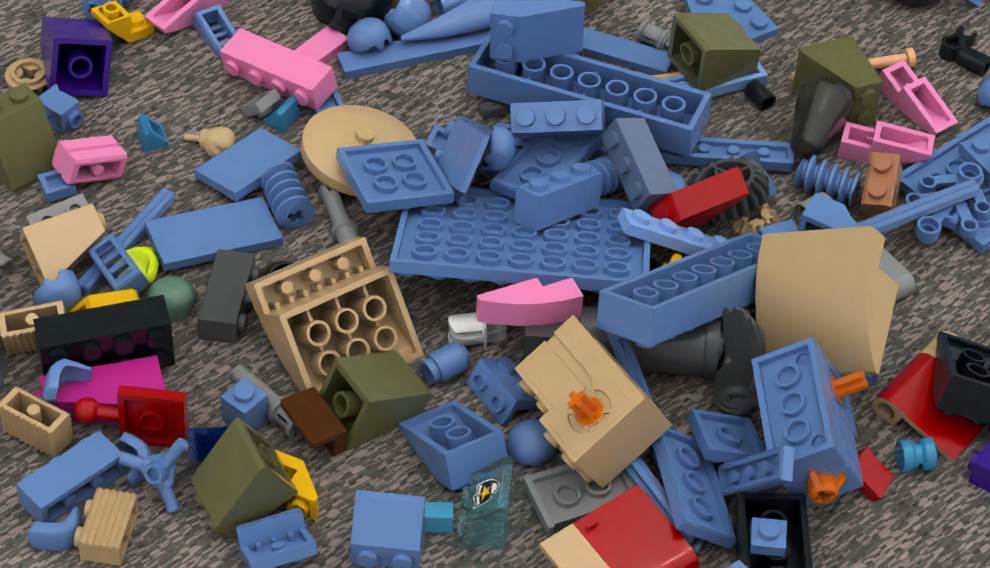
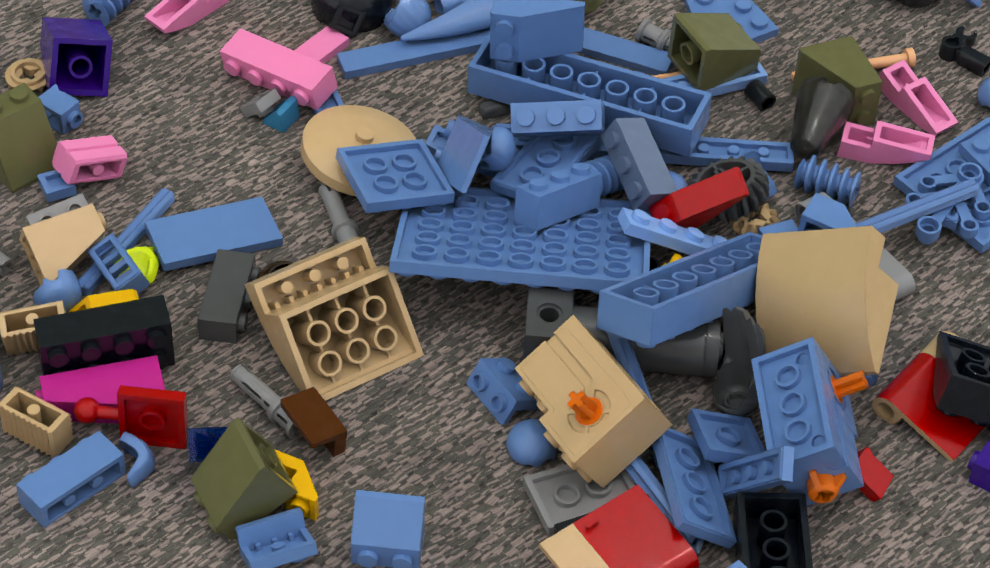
(55, 535): medium blue hair -> none
(61, 372): medium blue hair -> none
(107, 526): tan brick -> none
(126, 25): yellow slope -> none
(151, 134): dark azure slope -> none
(159, 470): medium blue piece -> none
(178, 296): sand green hair -> none
(208, 16): medium blue slope -> none
(213, 139): tan piece -> none
(240, 167): medium blue tile -> none
(245, 402): medium blue brick -> none
(286, 196): medium blue piece -> none
(368, 33): medium blue hair -> none
(373, 394): olive slope -> none
(439, 517): medium azure slope -> none
(445, 363): medium blue brick -> none
(454, 442): medium blue slope -> none
(467, 330): white arm -> none
(487, 507): clear light blue slope -> none
(530, 303): bright pink slope -> none
(768, 536): medium blue plate -> none
(881, 184): nougat brick -> none
(916, 454): dark azure wheel -> none

